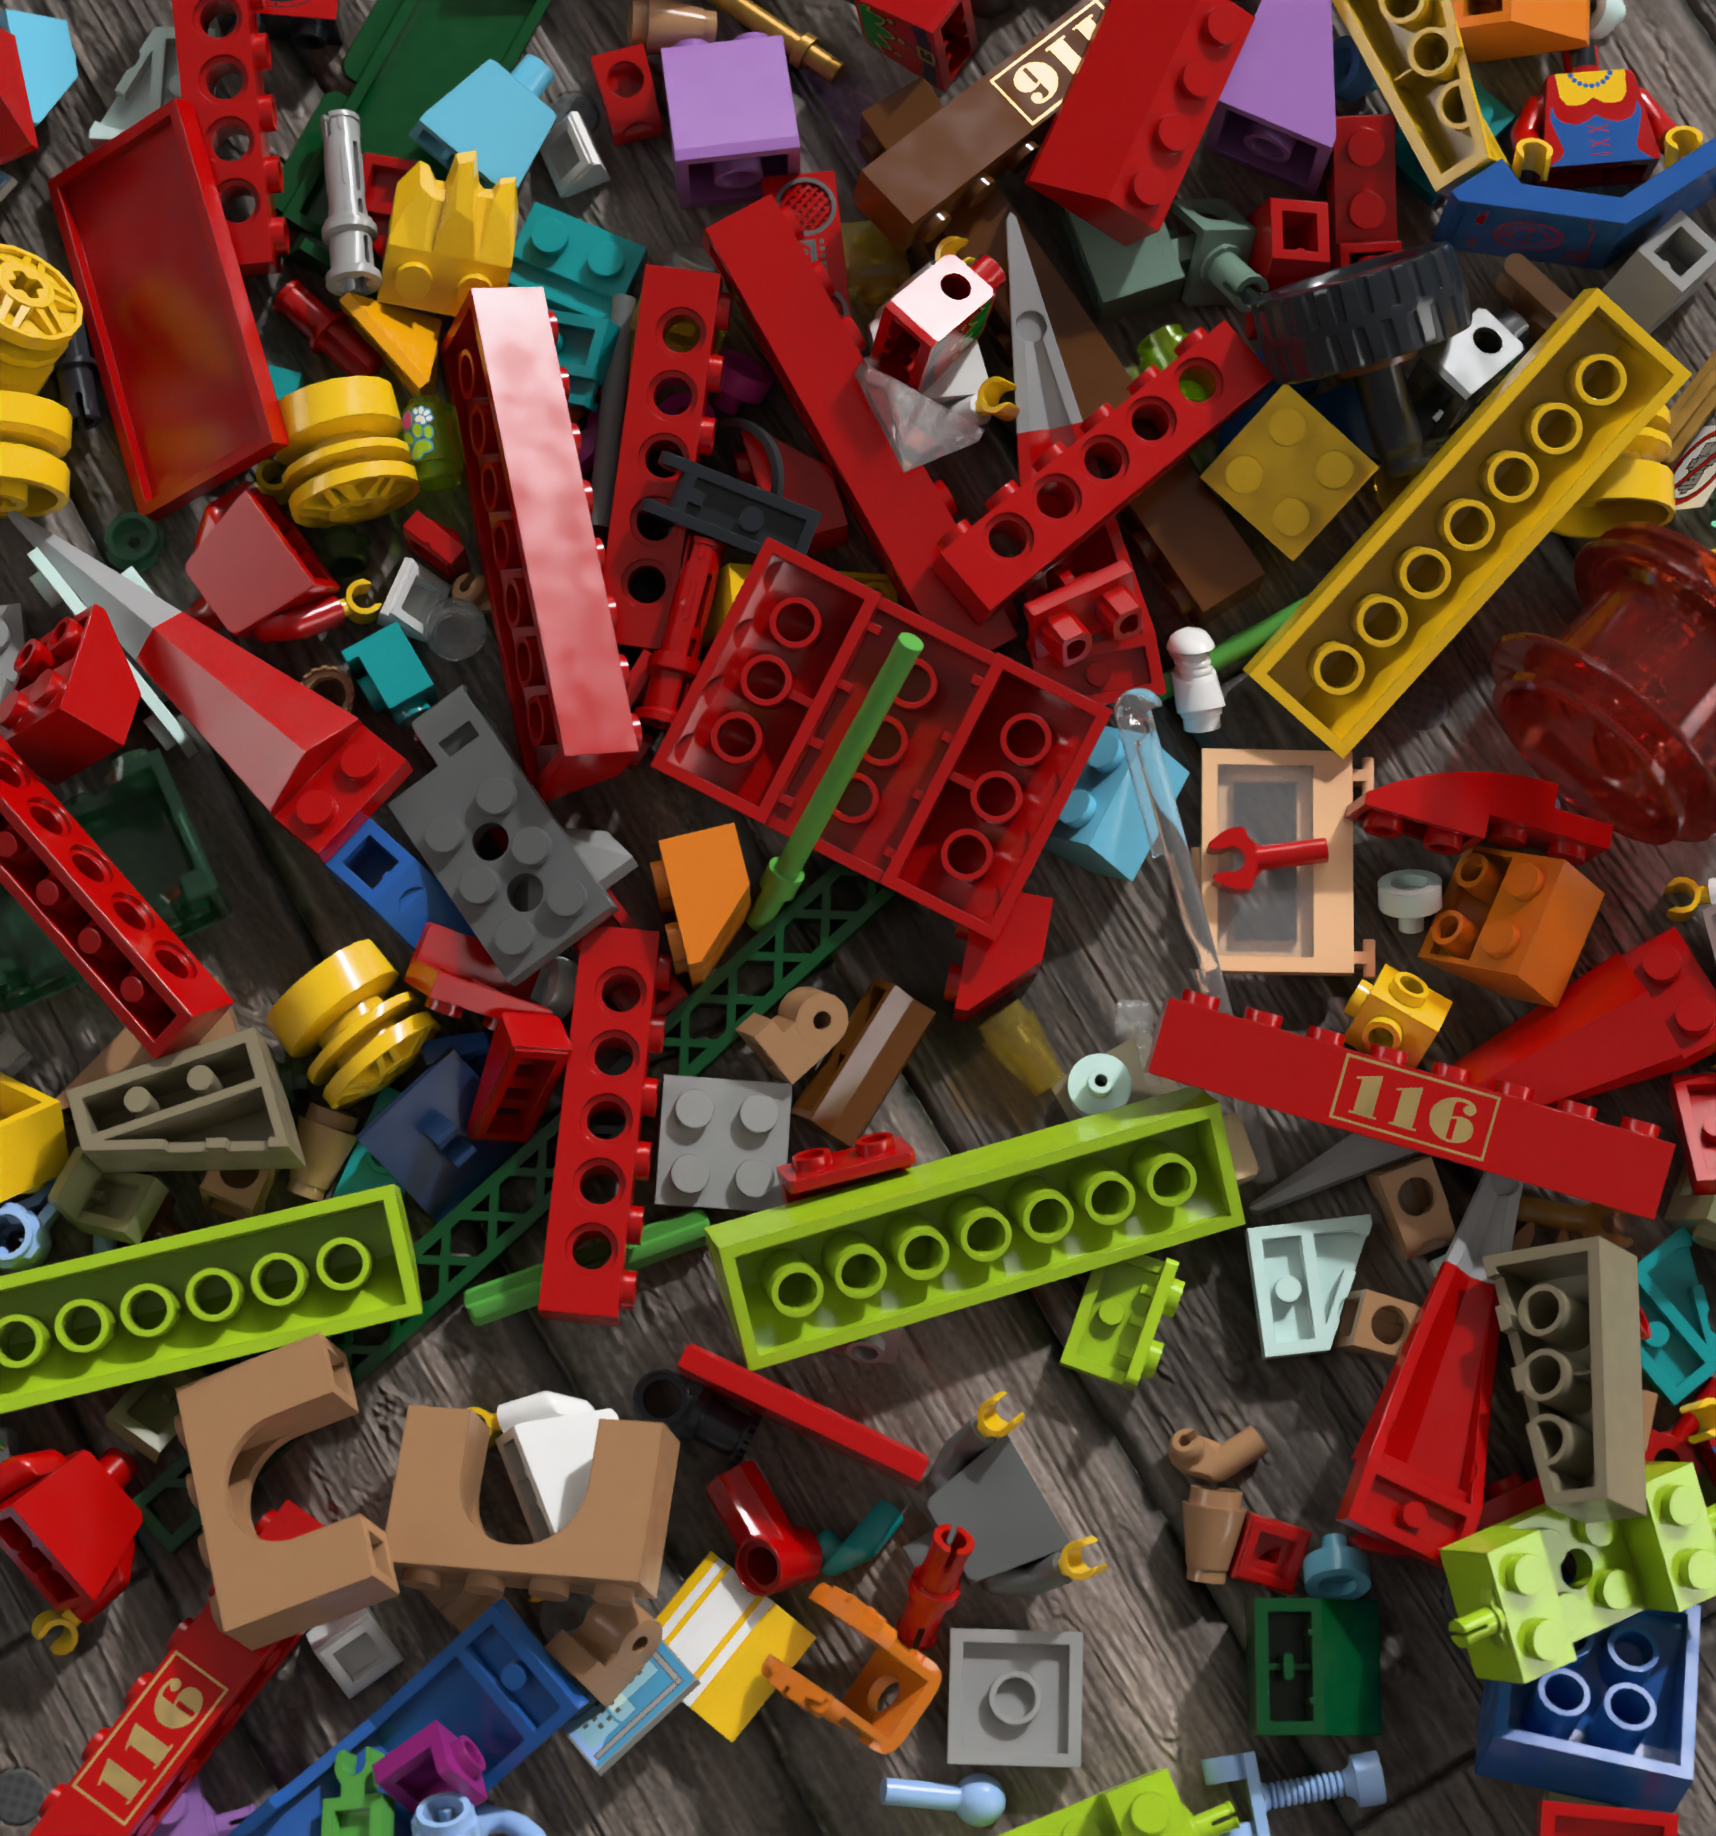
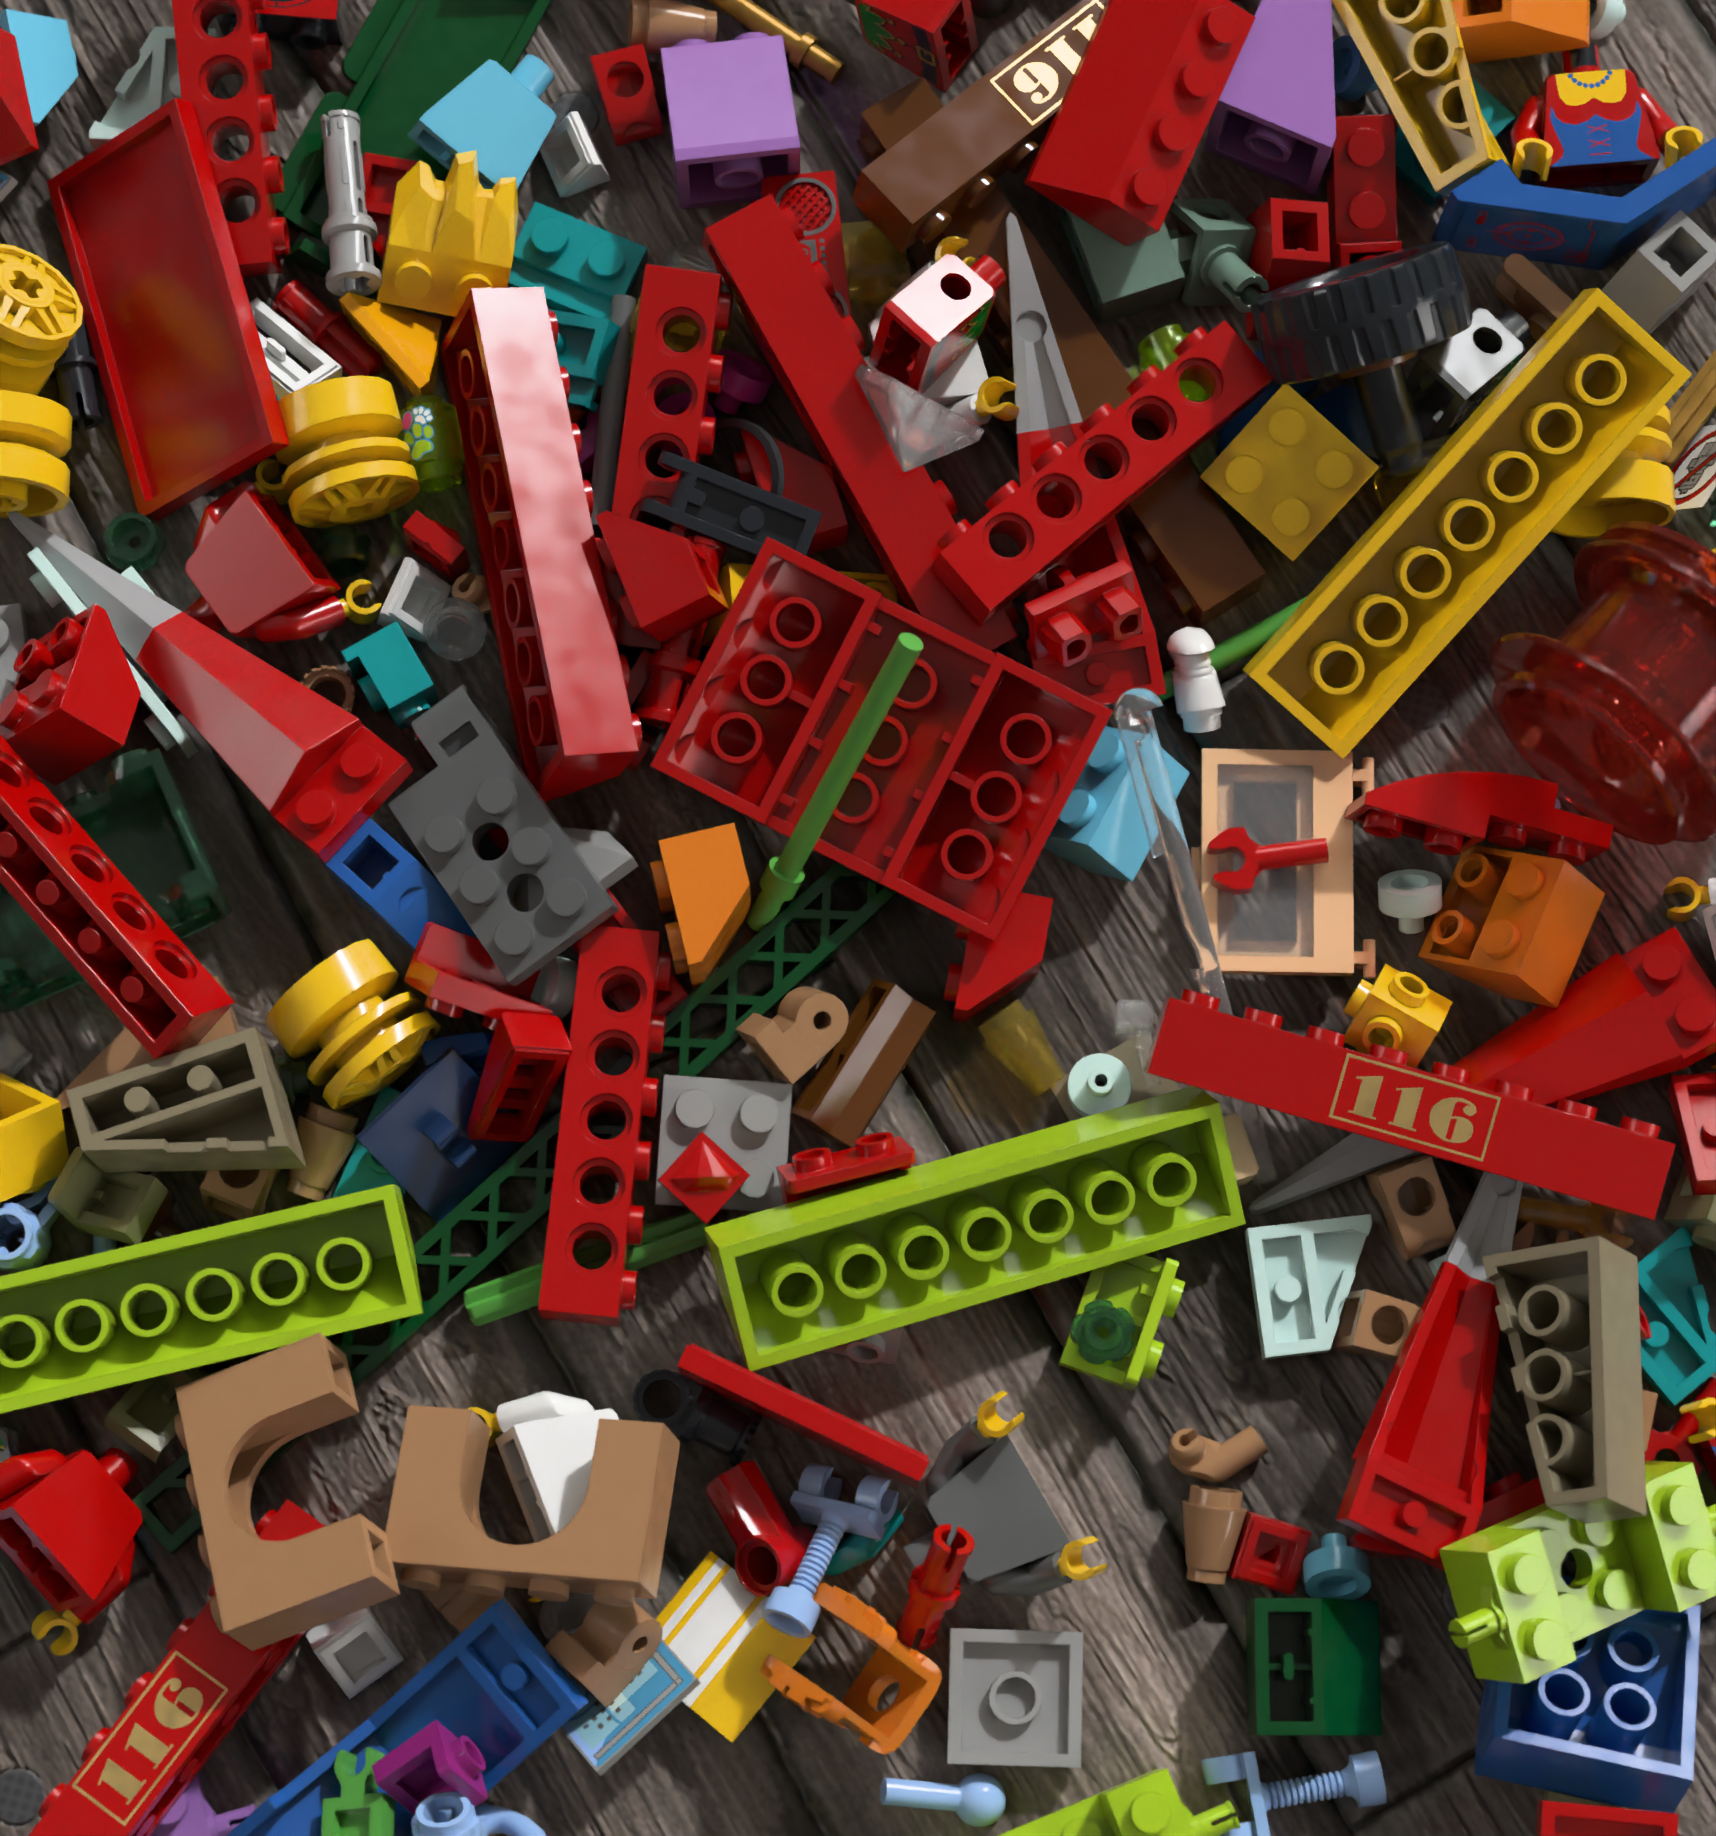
(284, 372): none -> white tile
(663, 574): none -> red slope
(703, 1177): none -> red tile
(817, 1503): none -> light blue bar
(1091, 1346): none -> clear green plate

